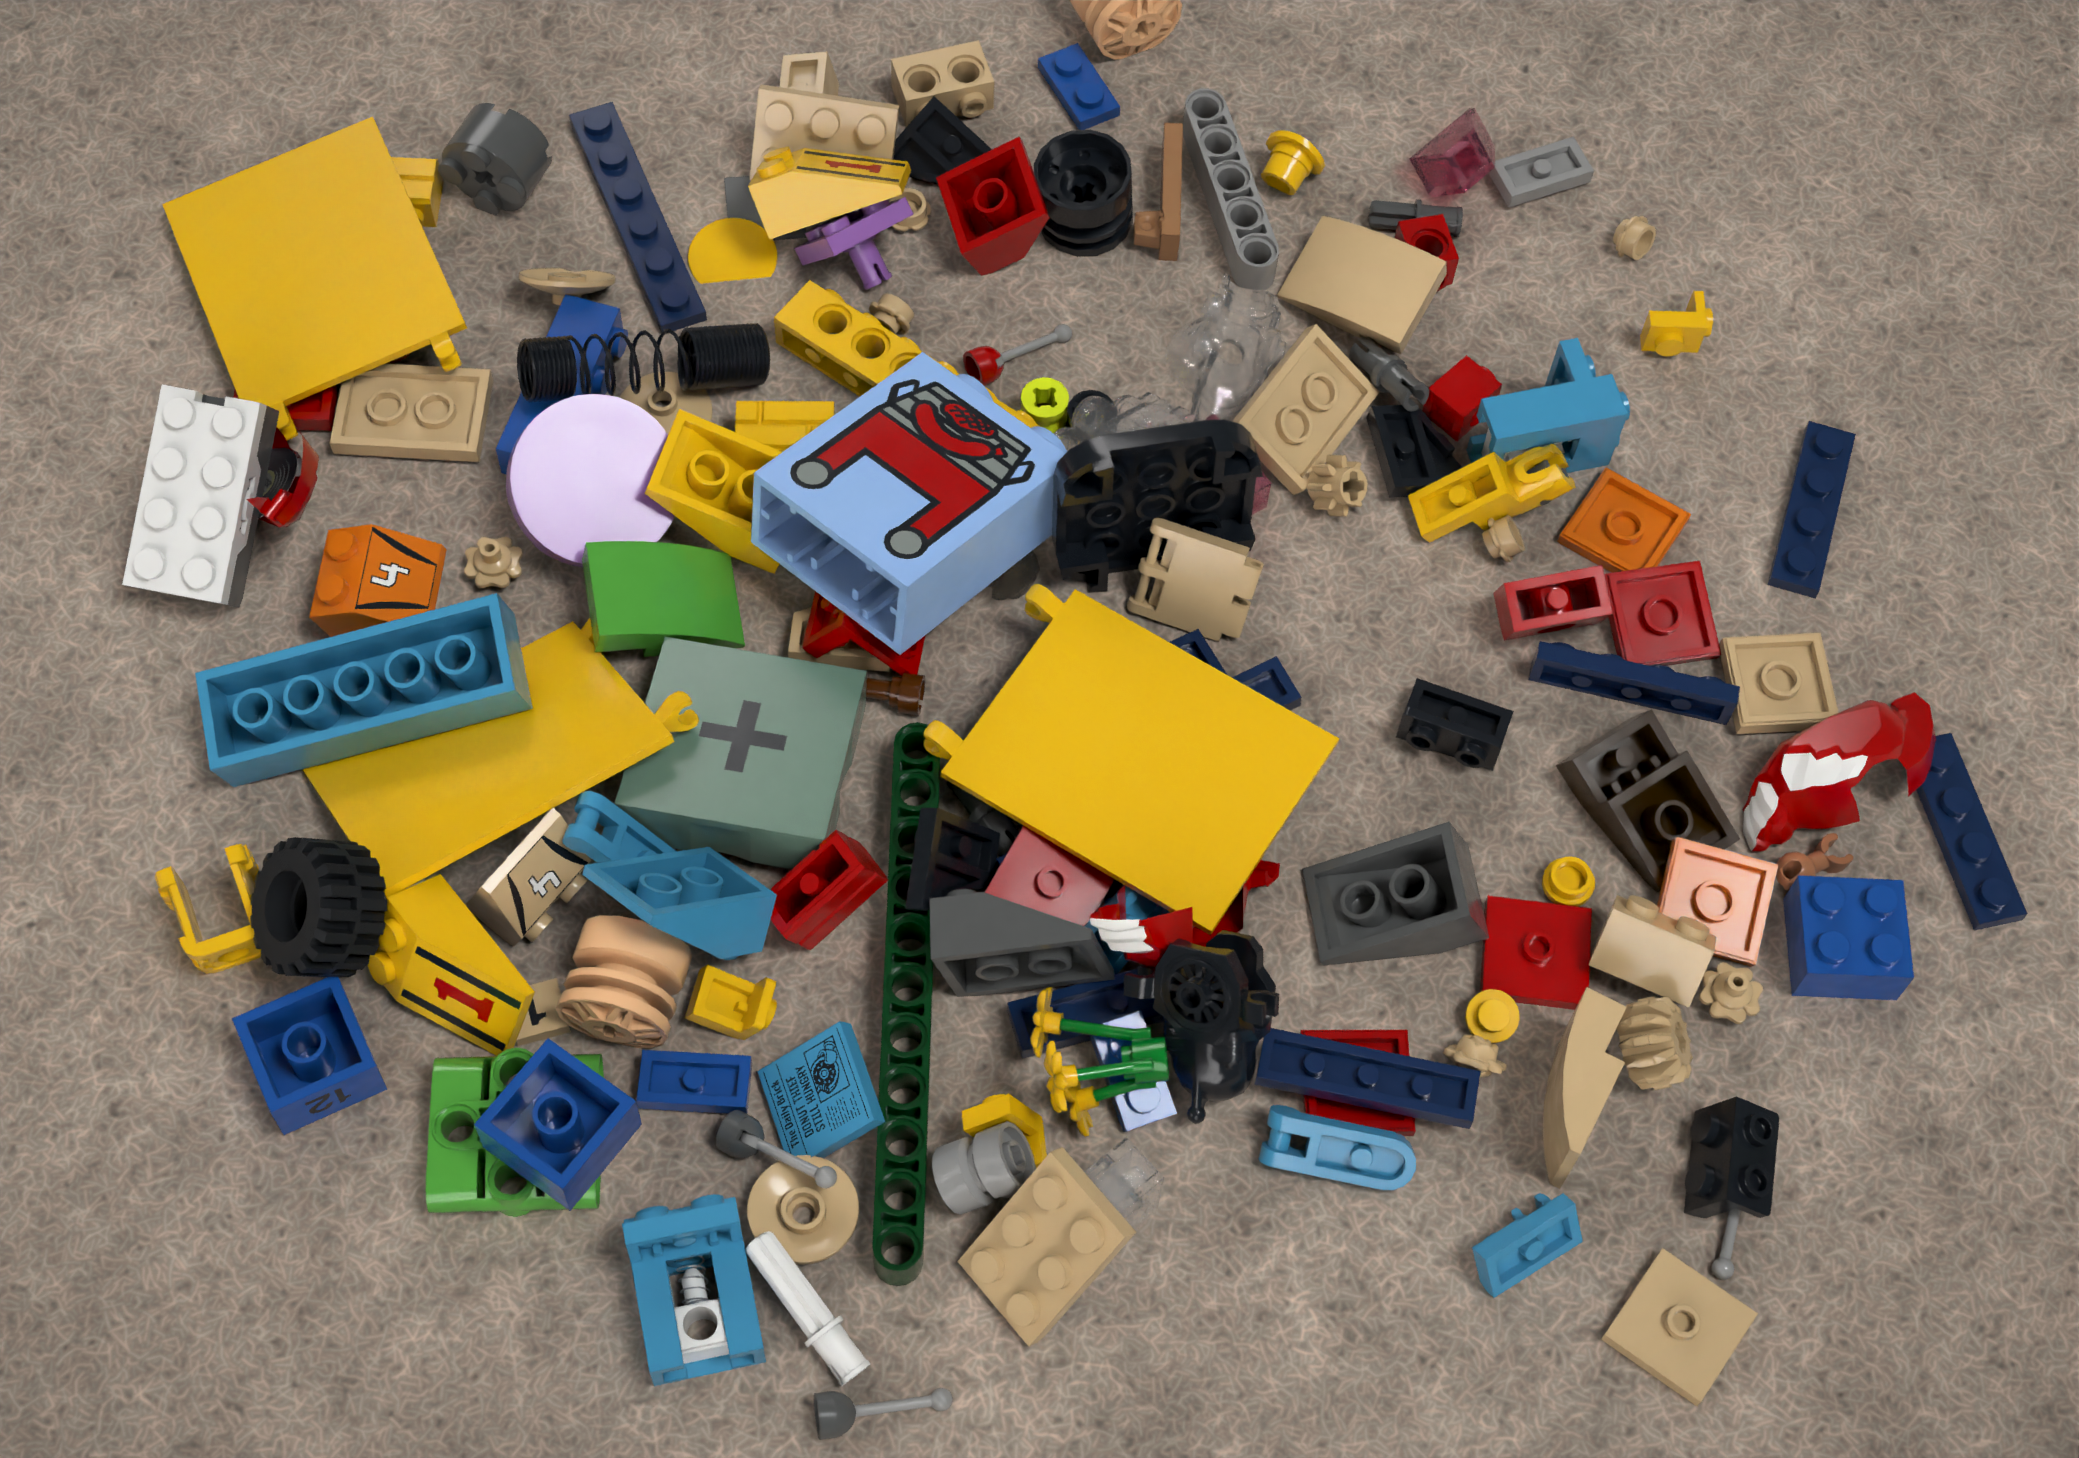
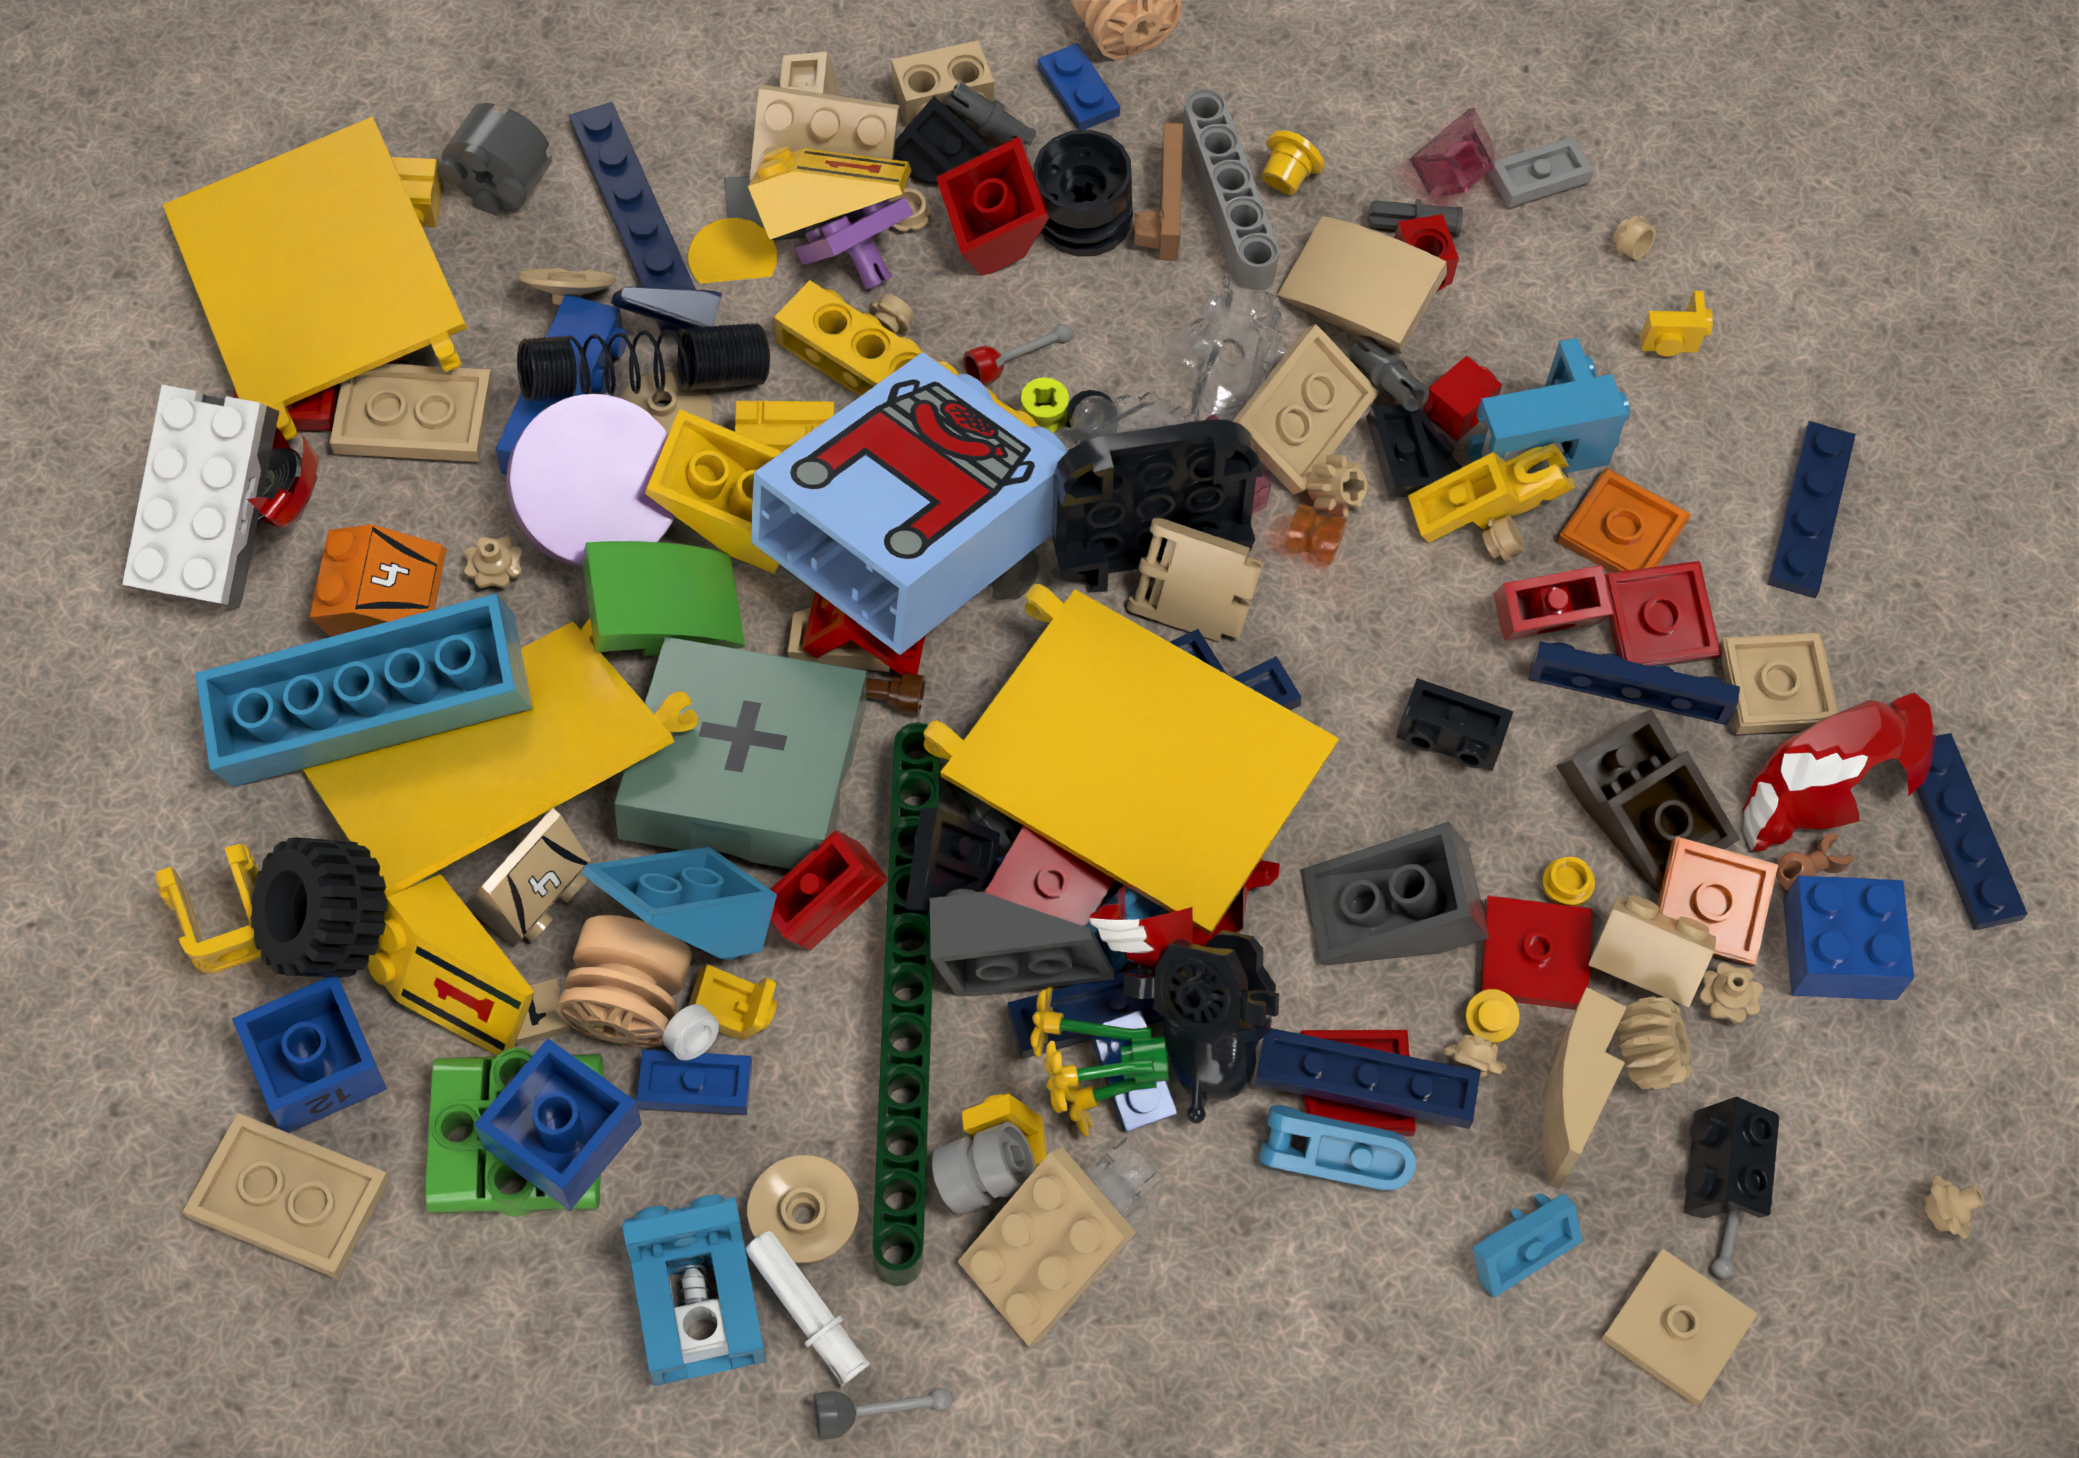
(287, 1195): none -> tan plate
(621, 835): dark azure plate -> none
(671, 306): none -> slope
(691, 1032): none -> white tile
(744, 1136): hinge -> none
(821, 1094): dark azure tile -> none
(987, 115): none -> dark grey pin
(1315, 534): none -> clear orange wheel
(1951, 1207): none -> tan plant

